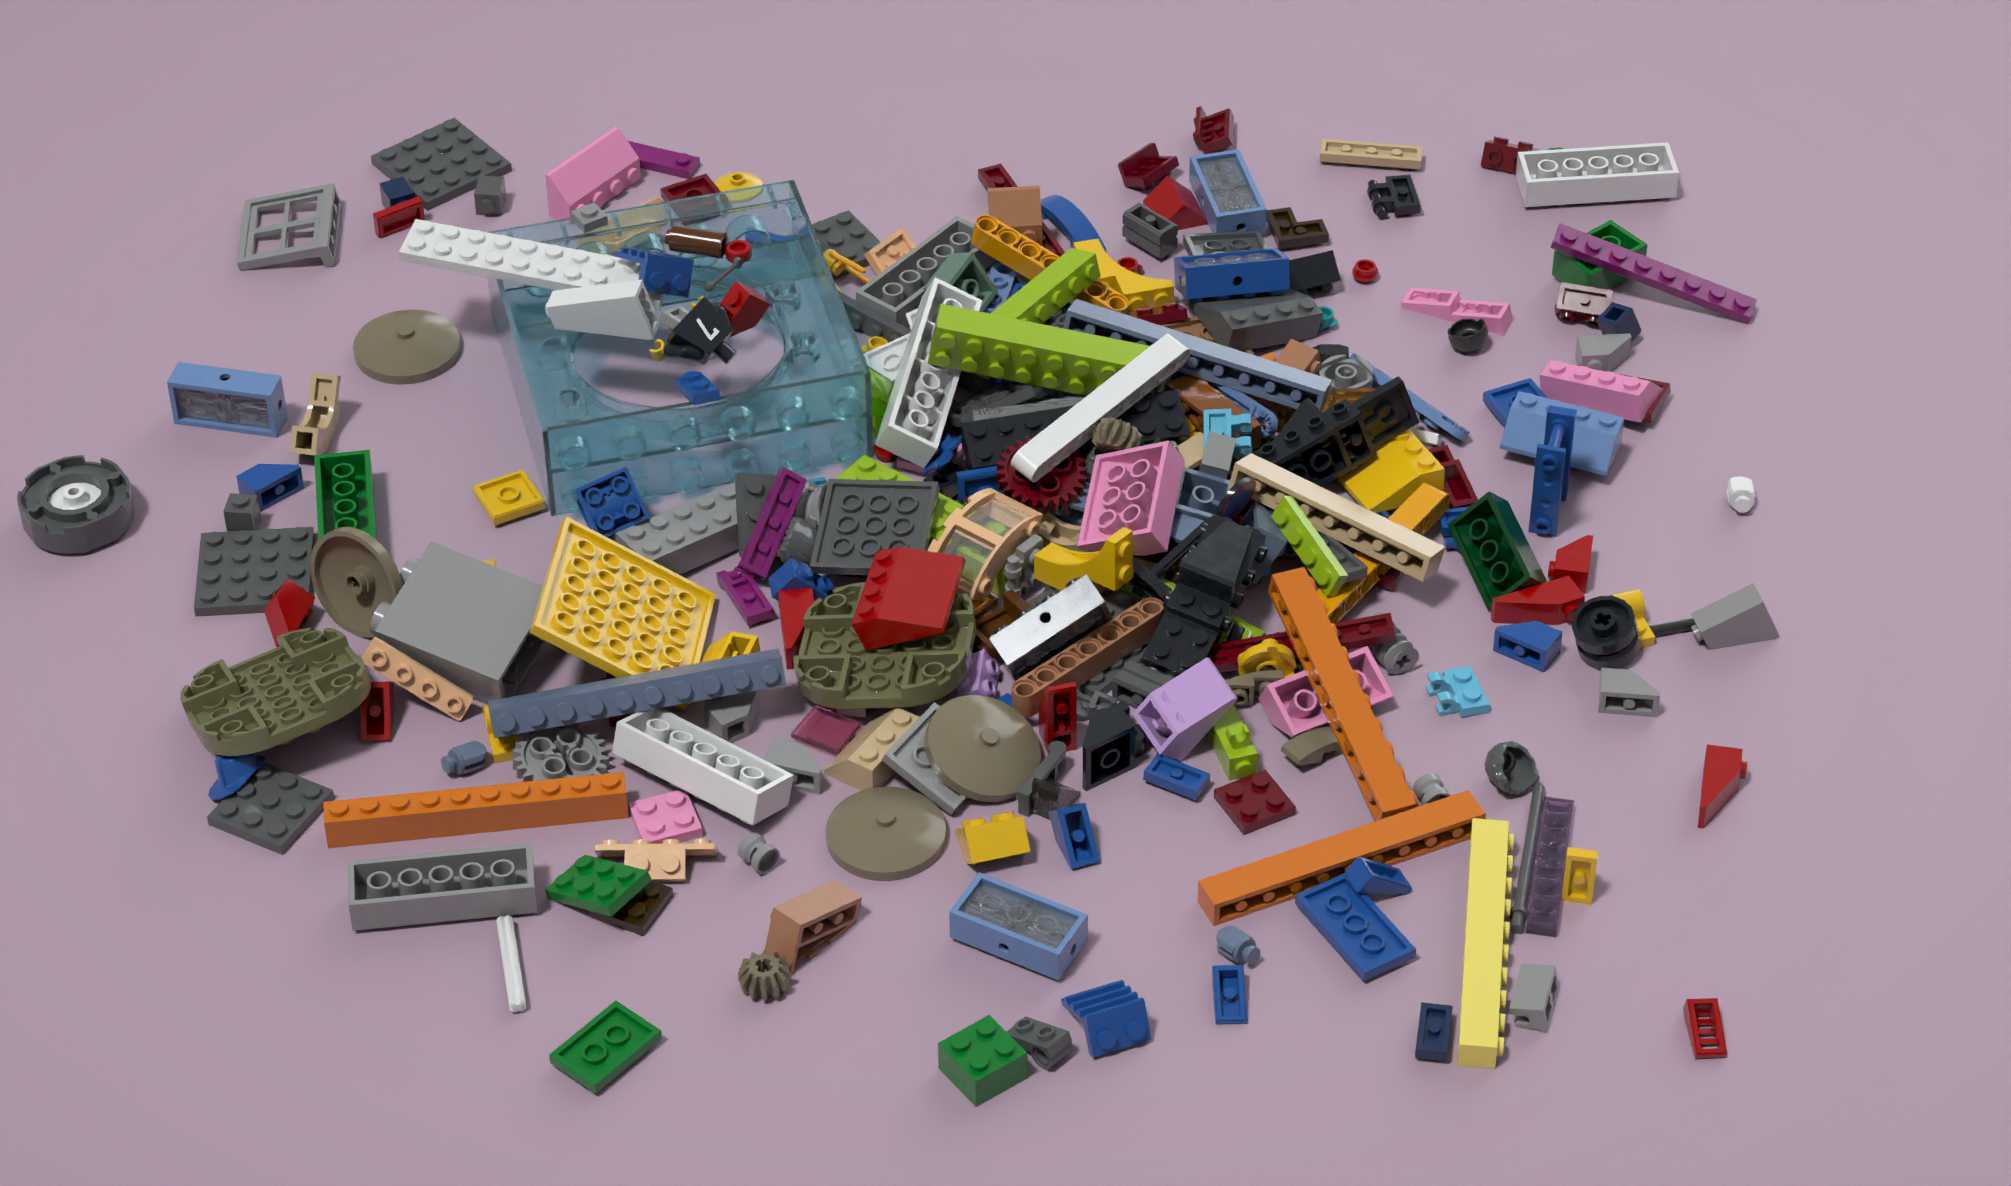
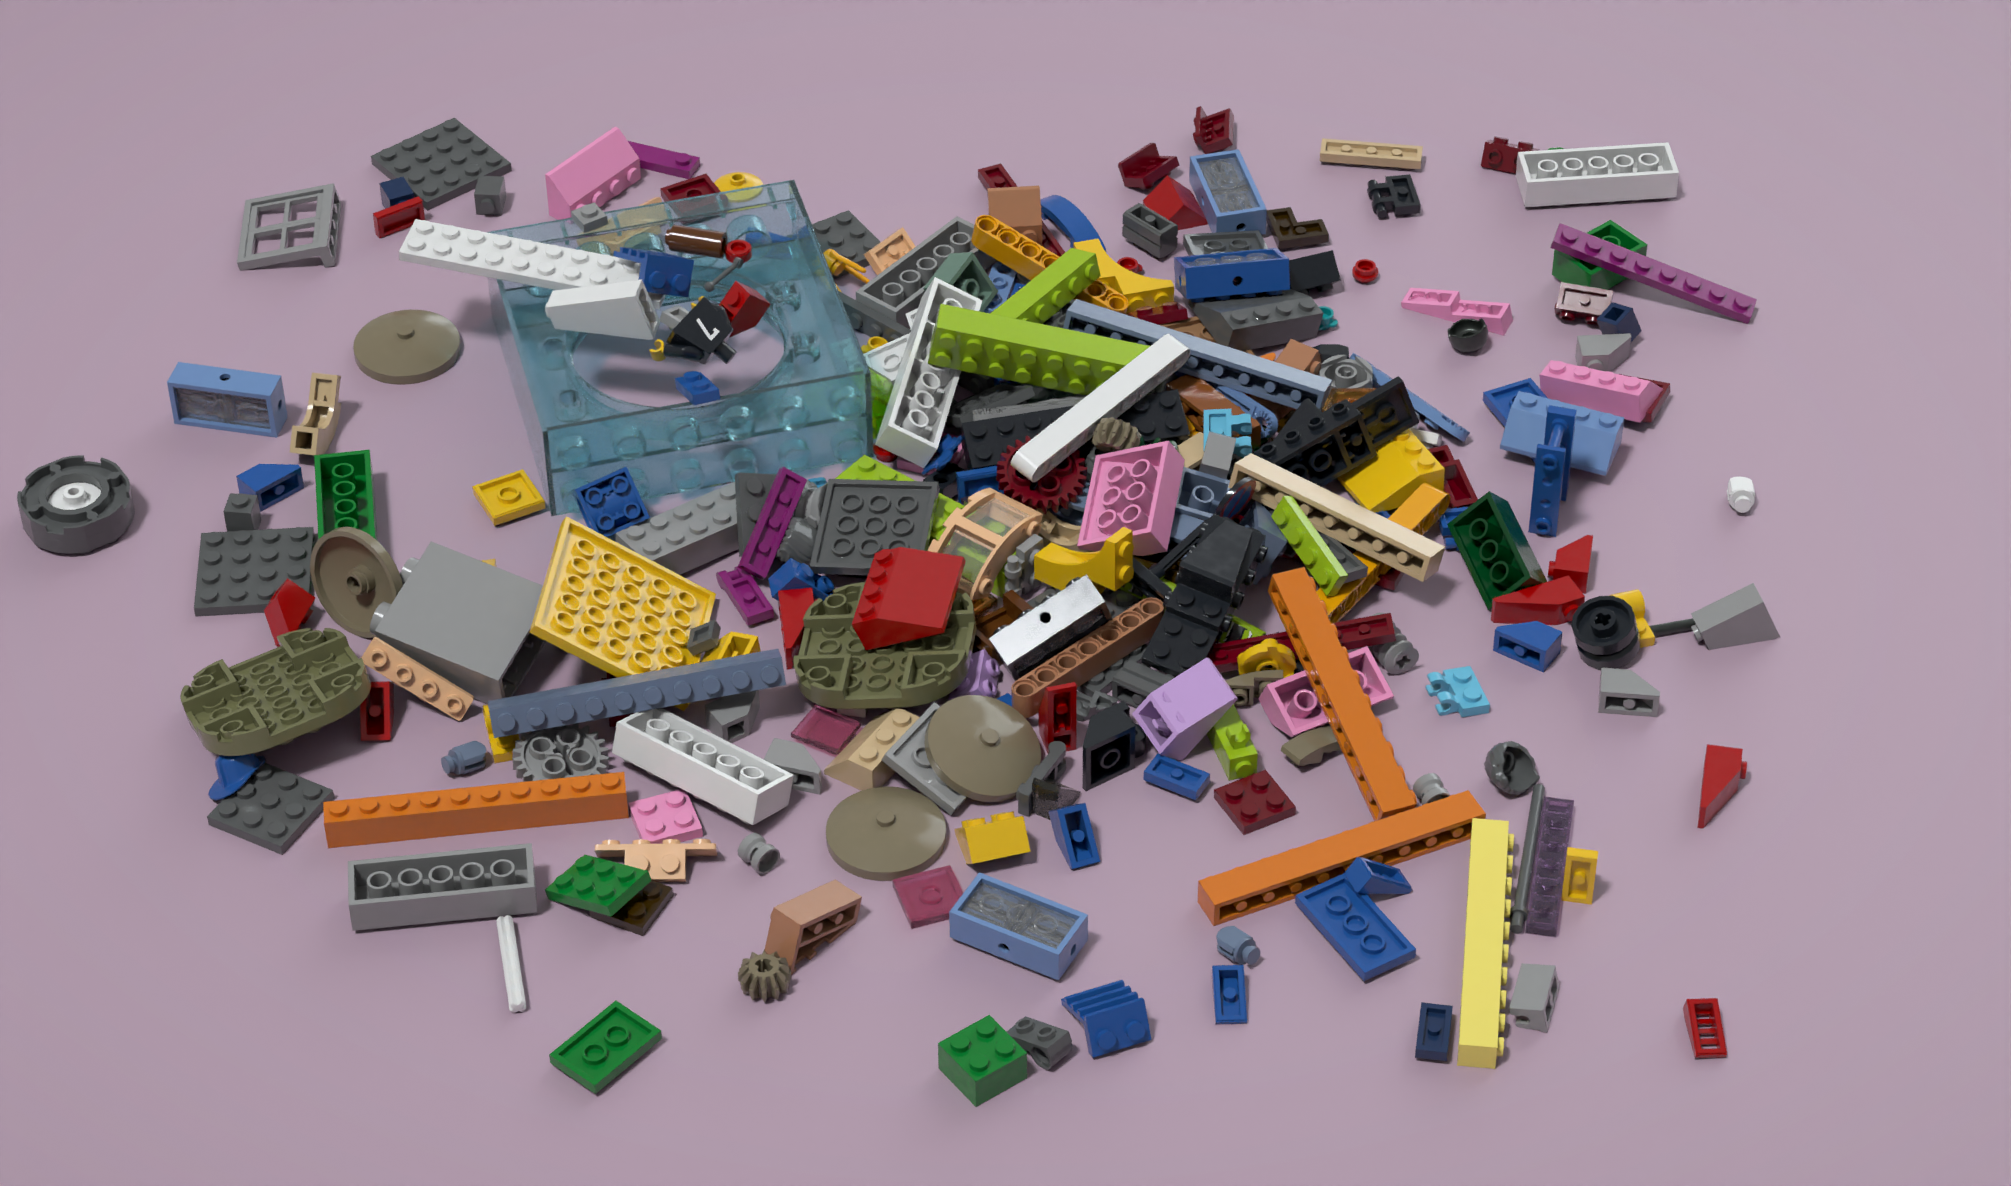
(704, 637): none -> dark grey plate
(927, 895): none -> clear pink tile

